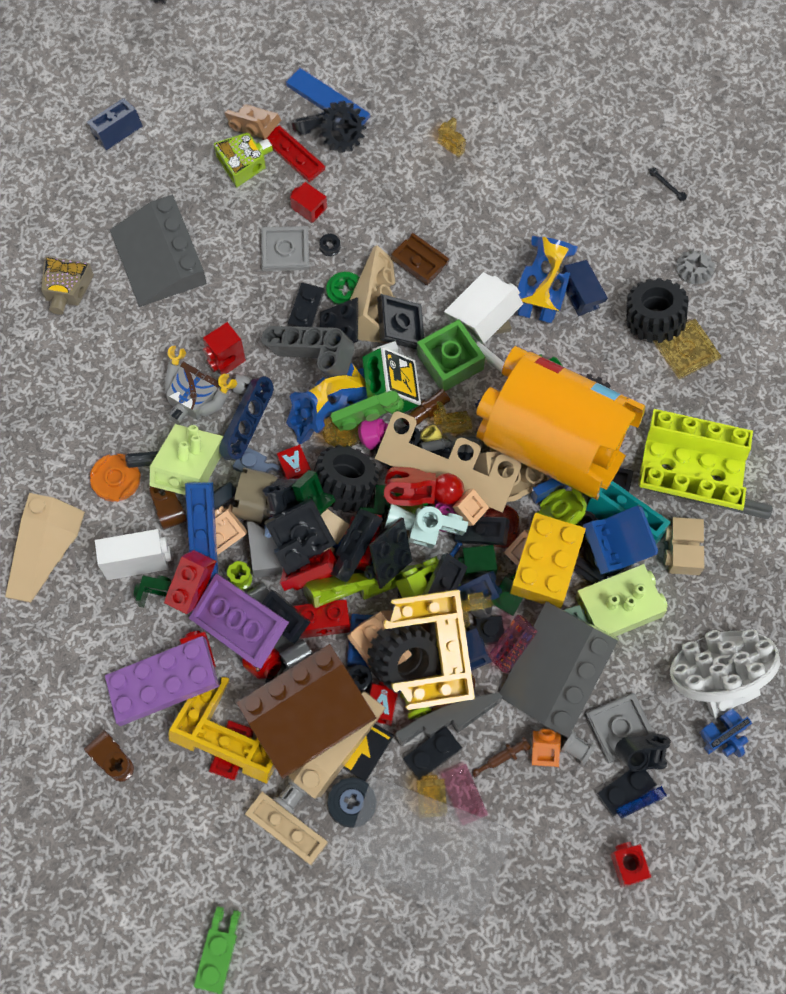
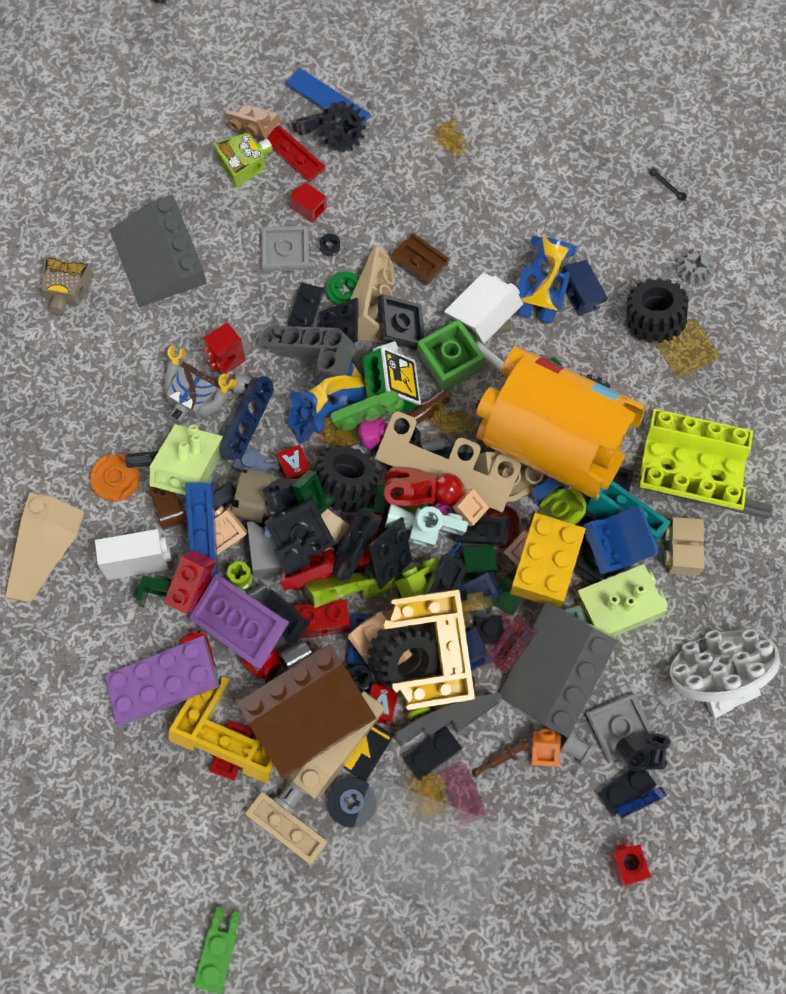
(107, 754): reddish brown piece -> none
(115, 123): dark blue hinge -> none
(431, 433): light yellow hinge -> none
(735, 725): blue hips -> none

